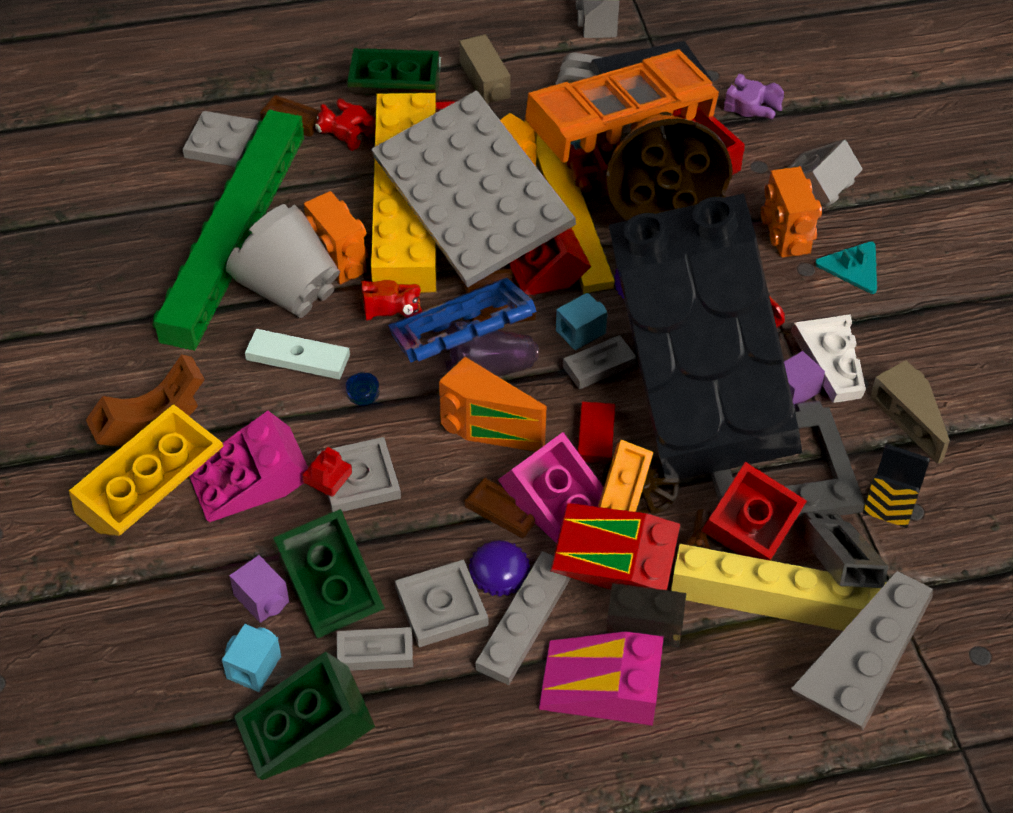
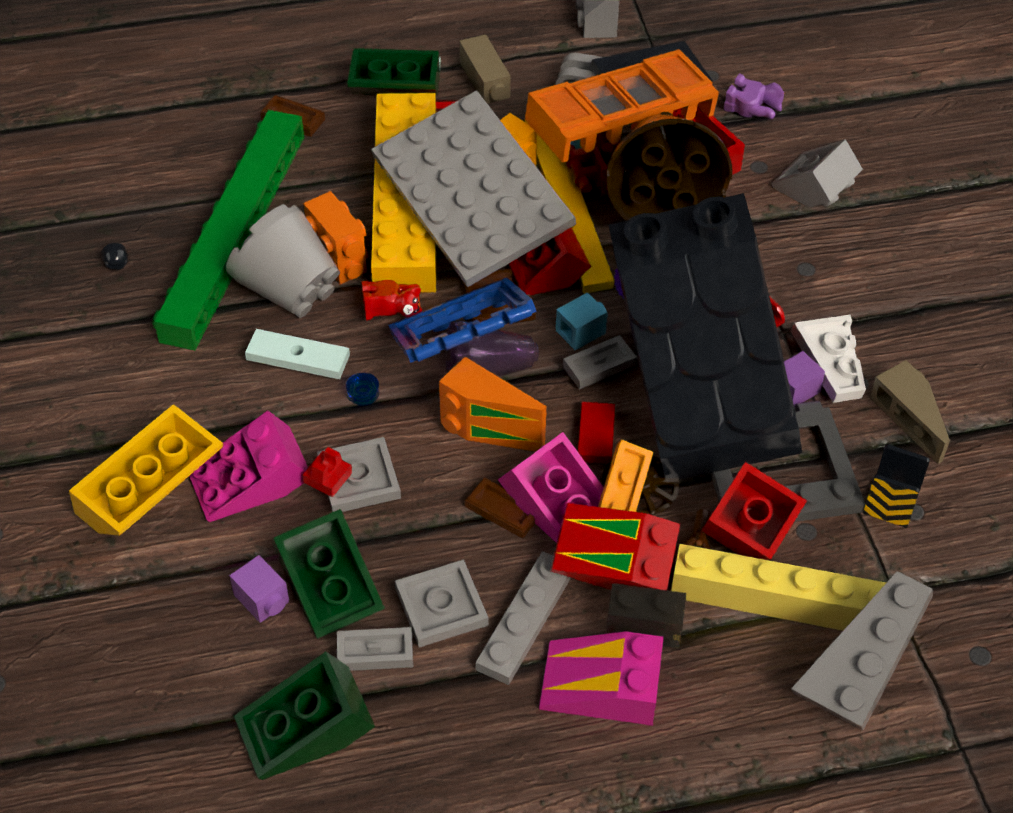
(114, 256): none -> black hinge
(119, 420): dark orange arch -> none
(219, 138): light grey plate -> none
(251, 657): medium azure brick -> none
(348, 124): red animal -> none
(499, 568): dark purple hat -> none
(791, 212): orange brick -> none
(843, 551): dark grey hinge -> none
(853, 265): teal piece -> none

